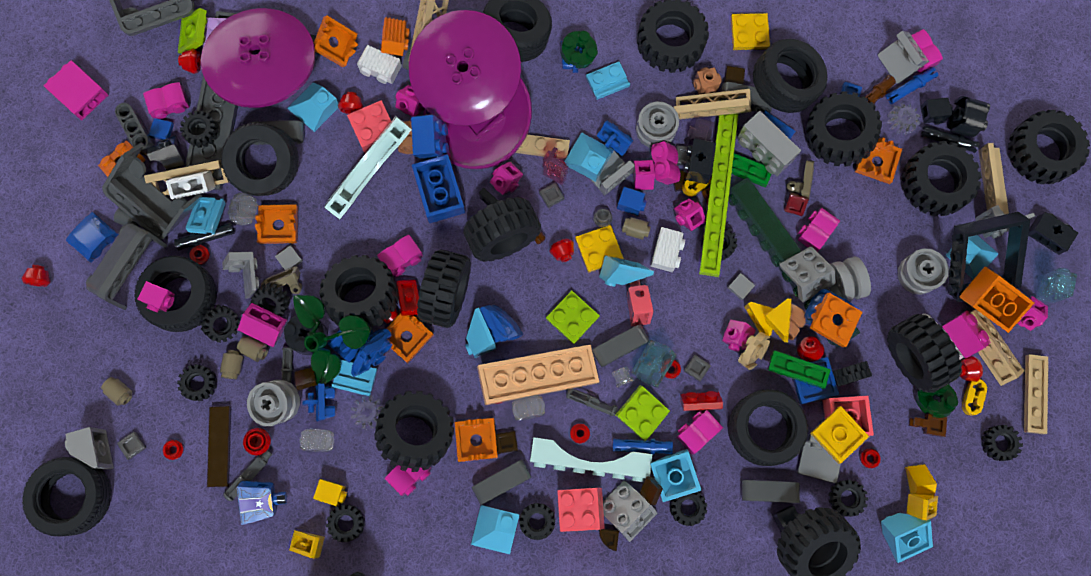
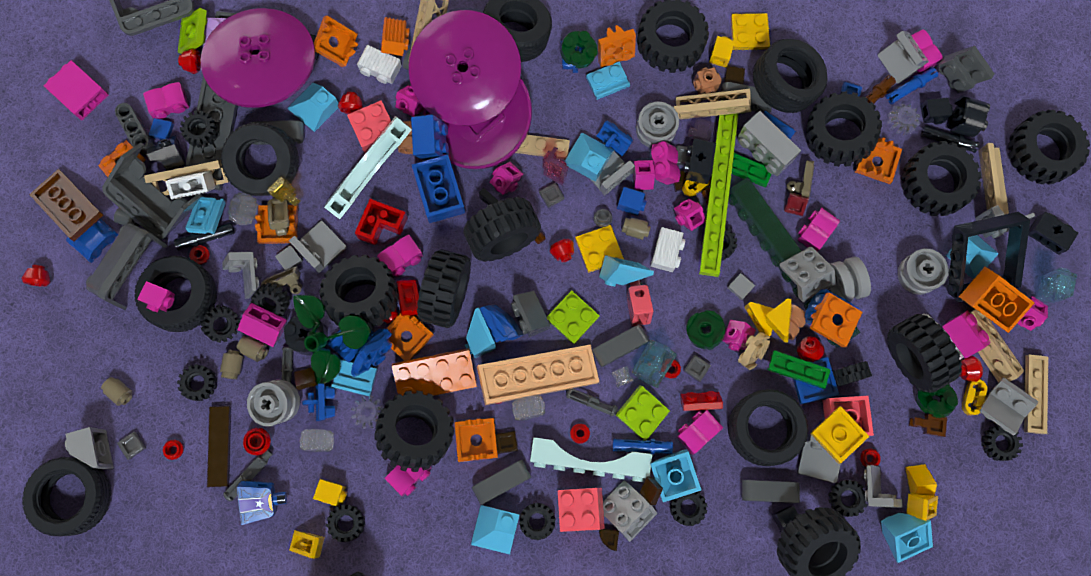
(66, 205): none -> reddish brown plate
(278, 216): none -> dark tan piece
(283, 190): none -> clear yellow plate
(319, 246): none -> light grey bracket
(379, 217): none -> red brick
(435, 373): none -> plate
(530, 312): none -> dark grey slope
(610, 47): none -> orange piece
(704, 319): none -> dark green plate
(722, 51): none -> yellow brick
(873, 494): none -> light grey bracket
(965, 69): none -> dark grey plate
(1008, 406): none -> light grey bracket

